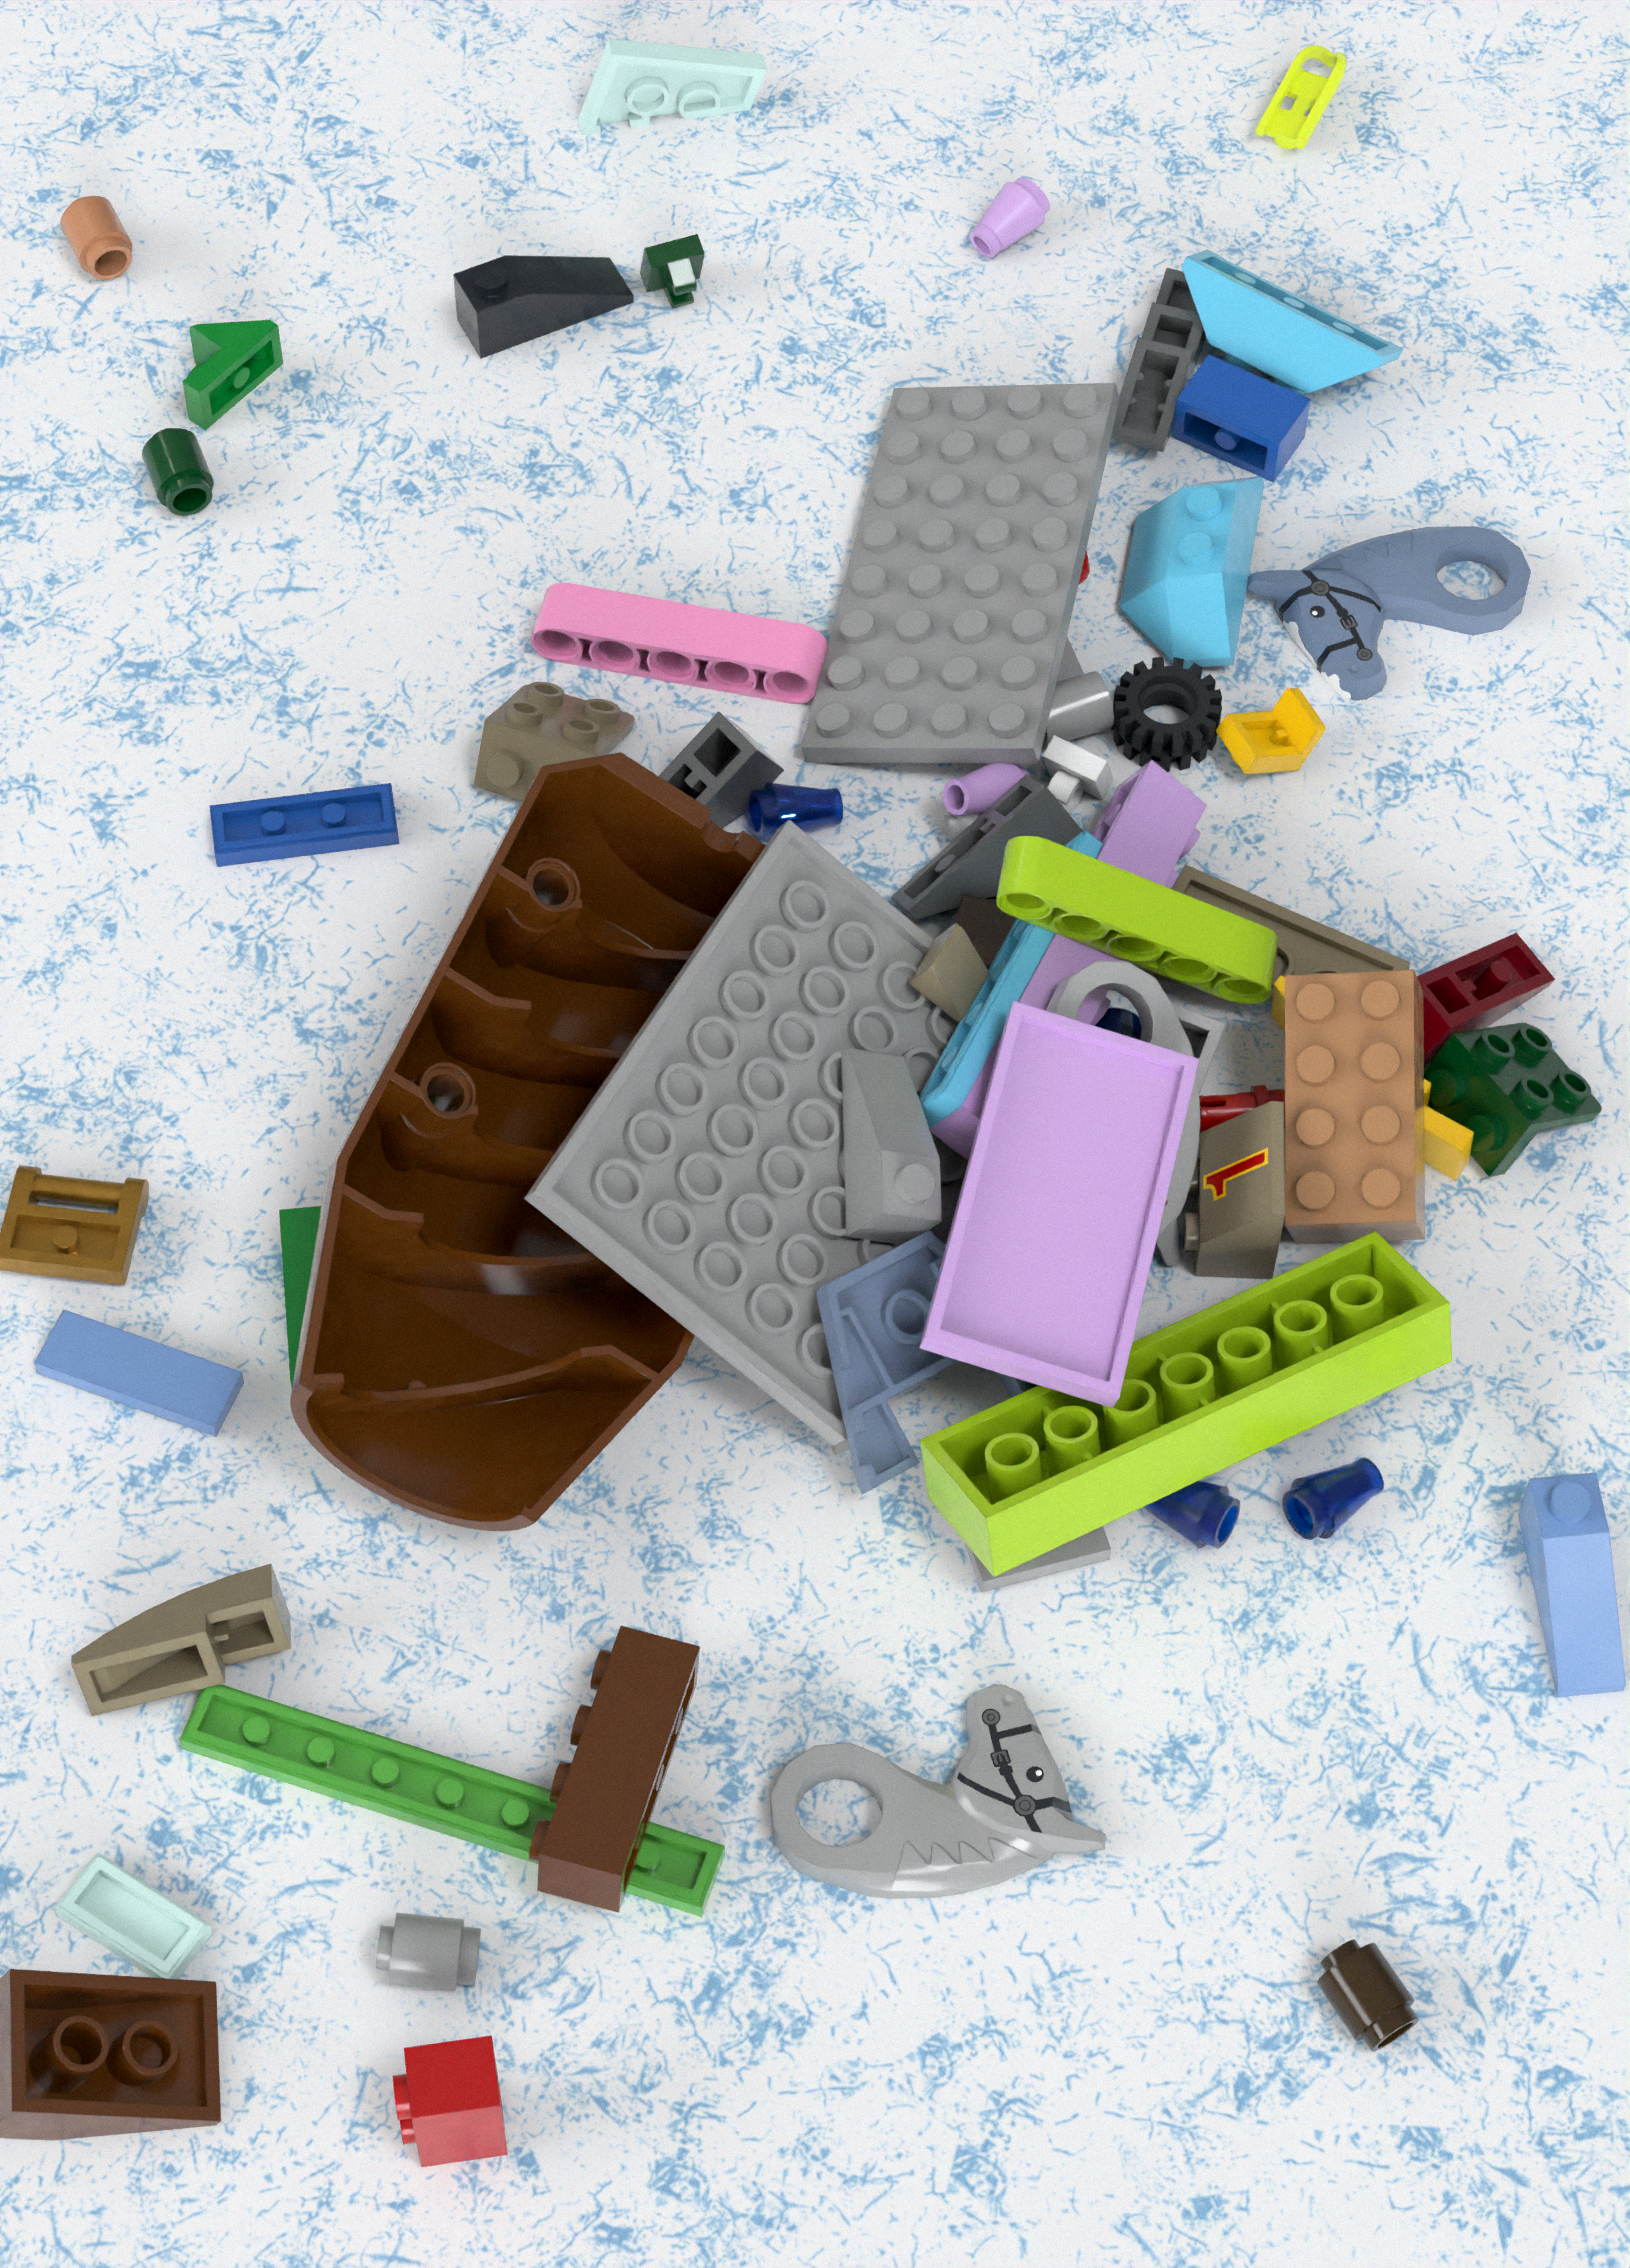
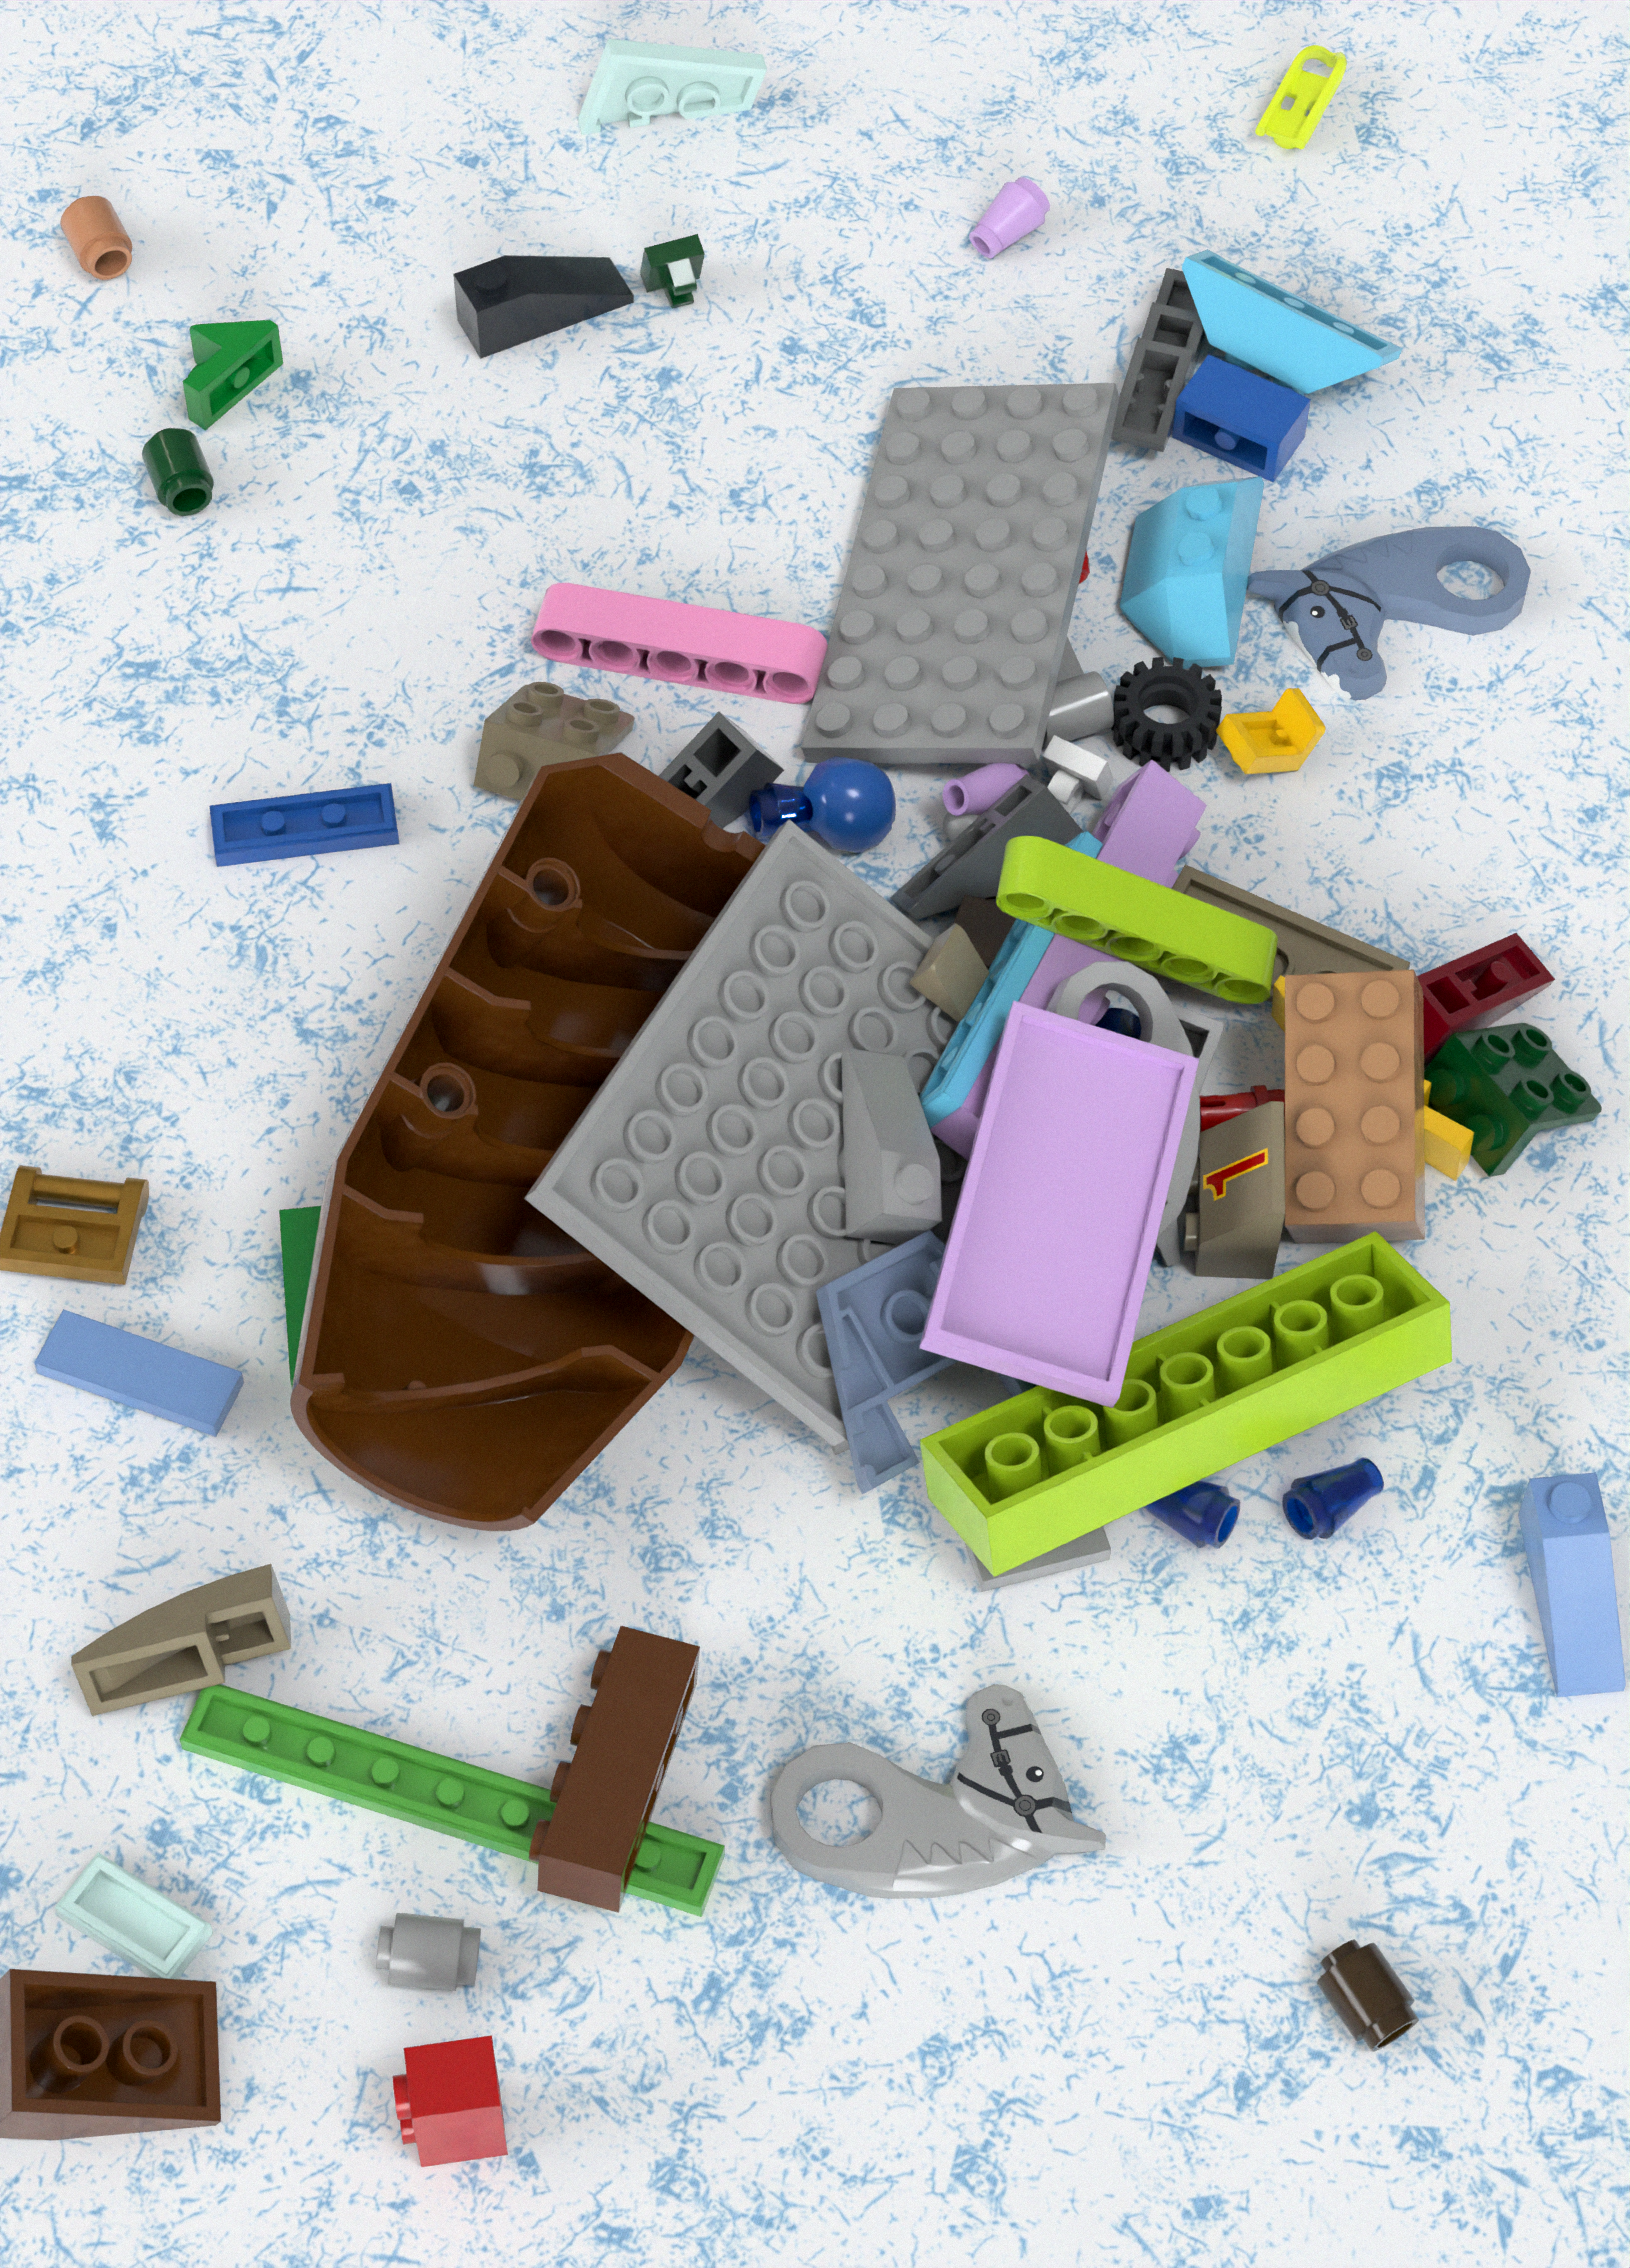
(850, 803): none -> blue hair

